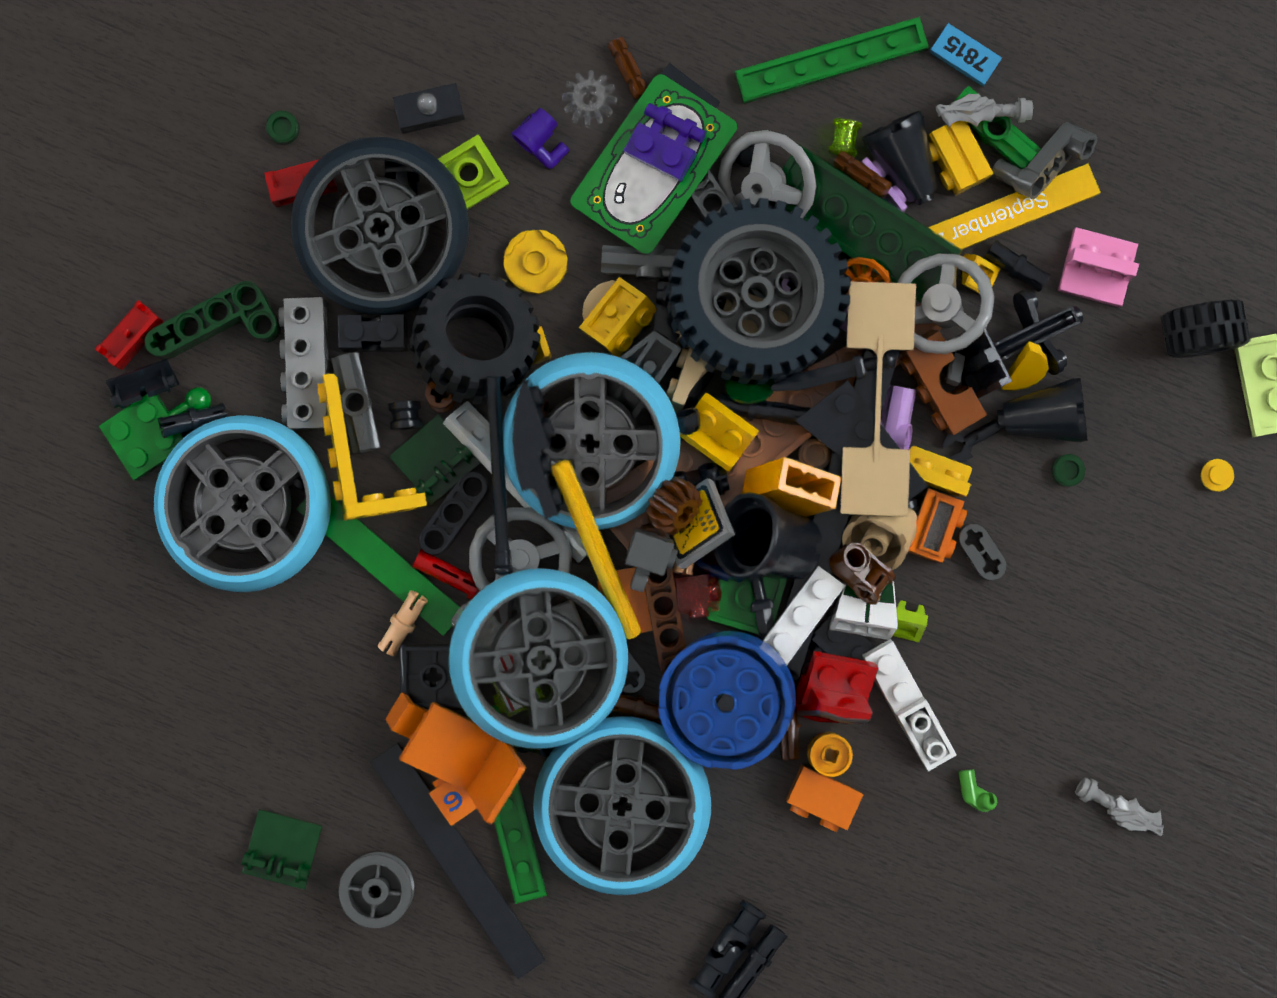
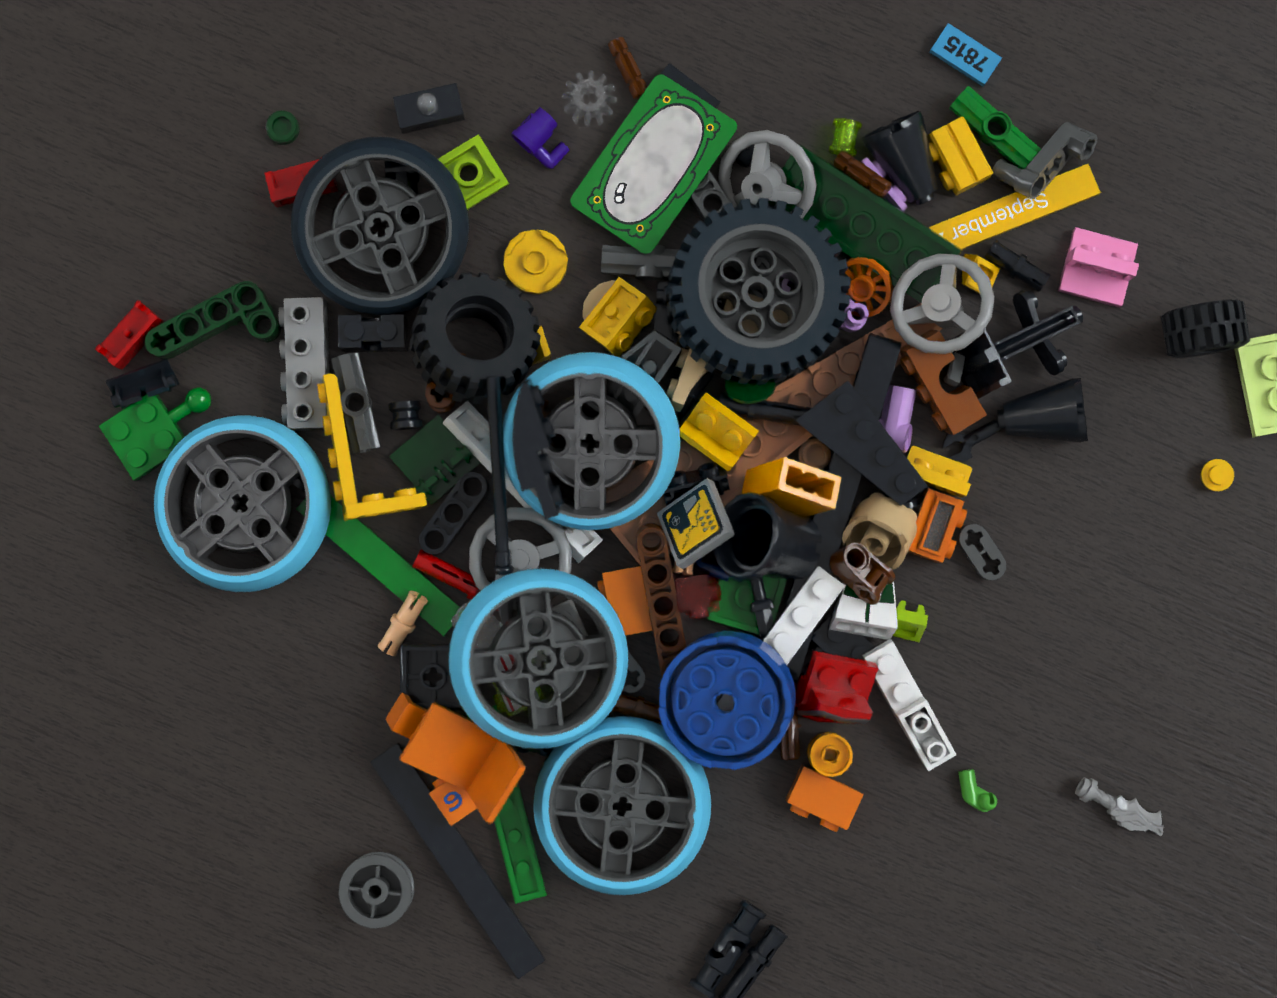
(190, 420): black pin -> none
(281, 849): dark green hinge -> none
(595, 546): yellow axle -> none
(649, 554): dark grey brick -> none
(660, 151): dark purple plate -> none
(674, 506): reddish brown gear -> none
(688, 420): black hinge -> none
(831, 60): green tile -> none
(855, 367): black sword -> none
(878, 477): tan hinge -> none
(976, 109): light grey piece -> none
(1027, 368): yellow tile -> none
(1068, 470): dark green tile -> none

